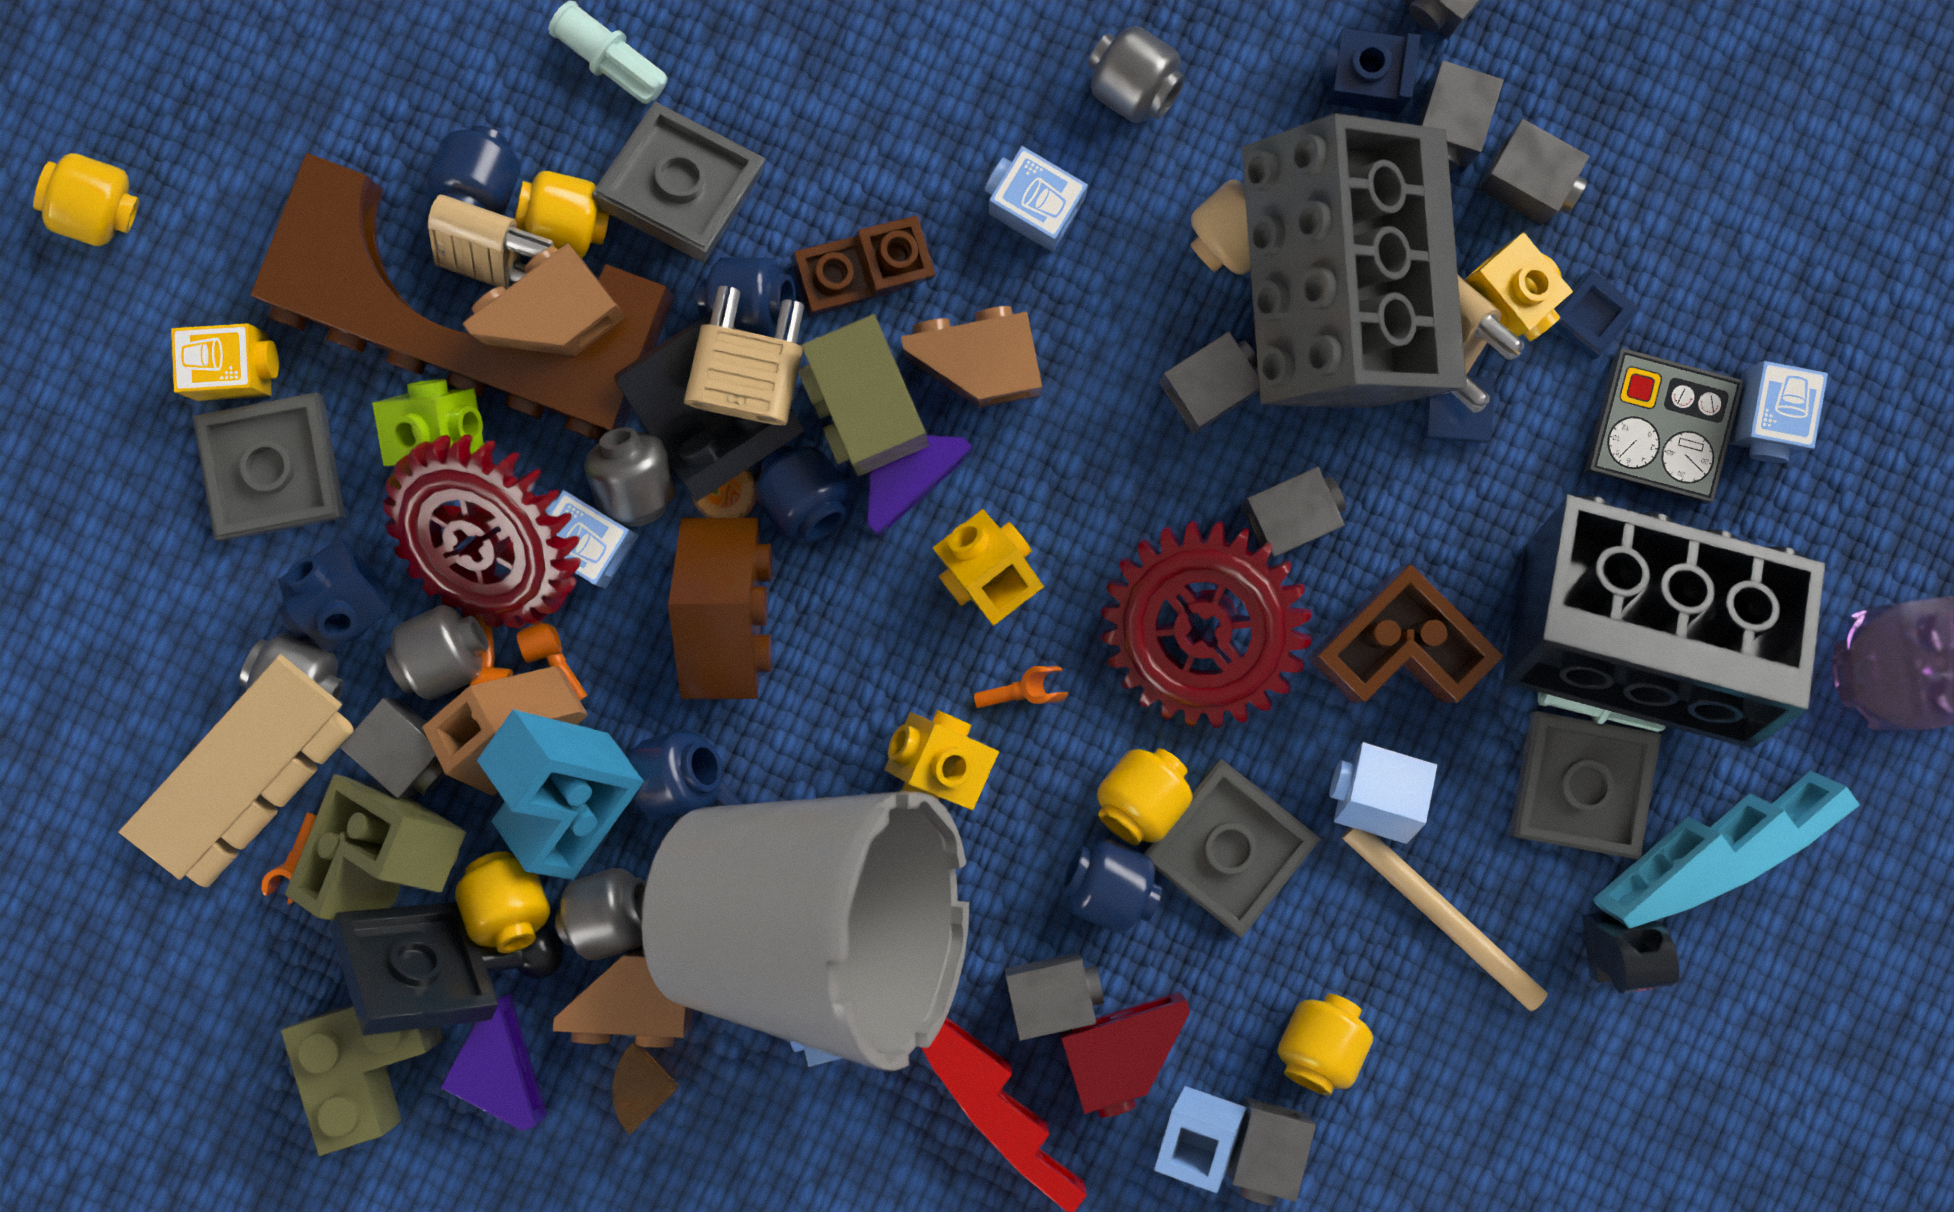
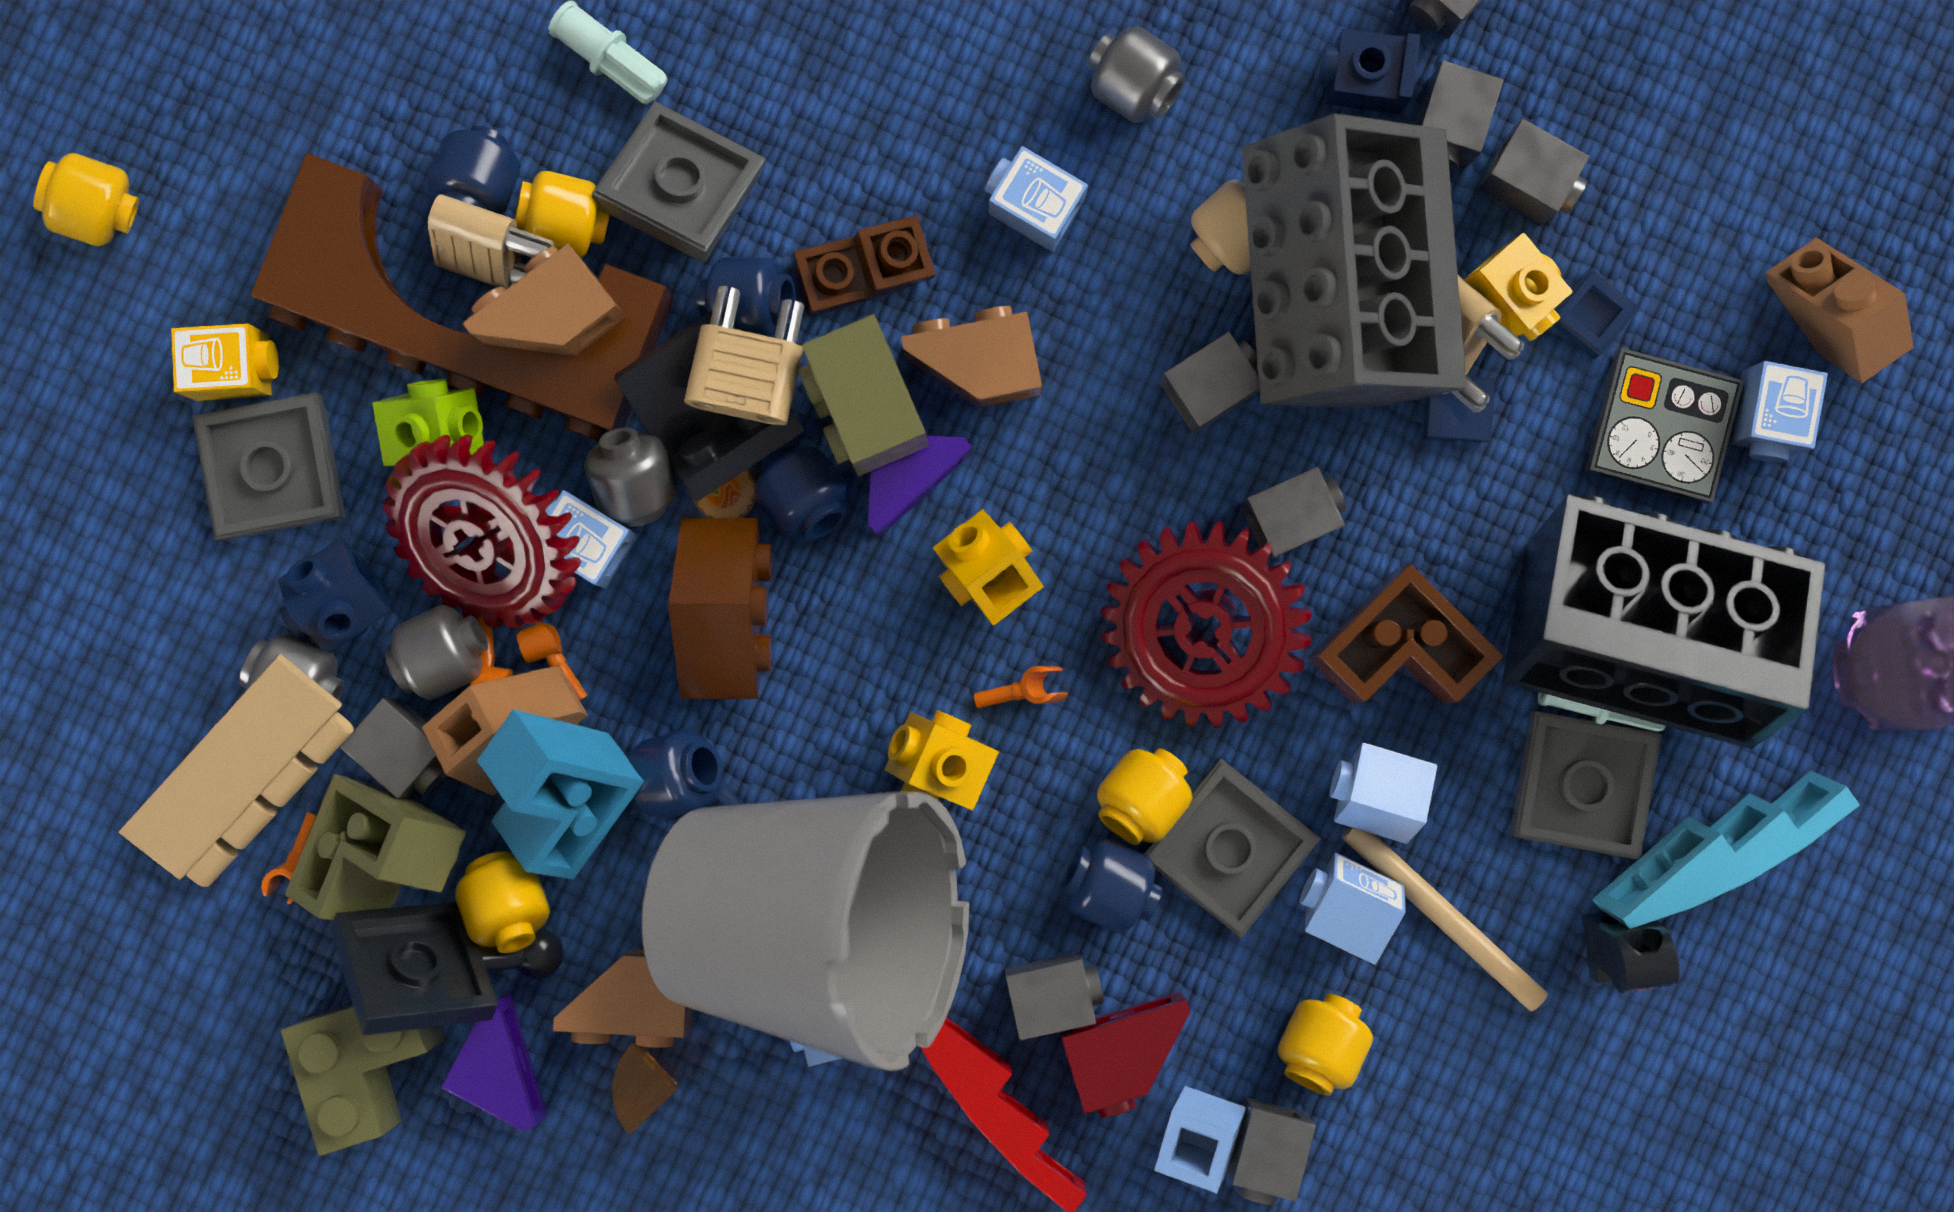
(602, 914): flat silver head -> none
(1353, 907): none -> light blue brick
(1843, 309): none -> medium nougat slope

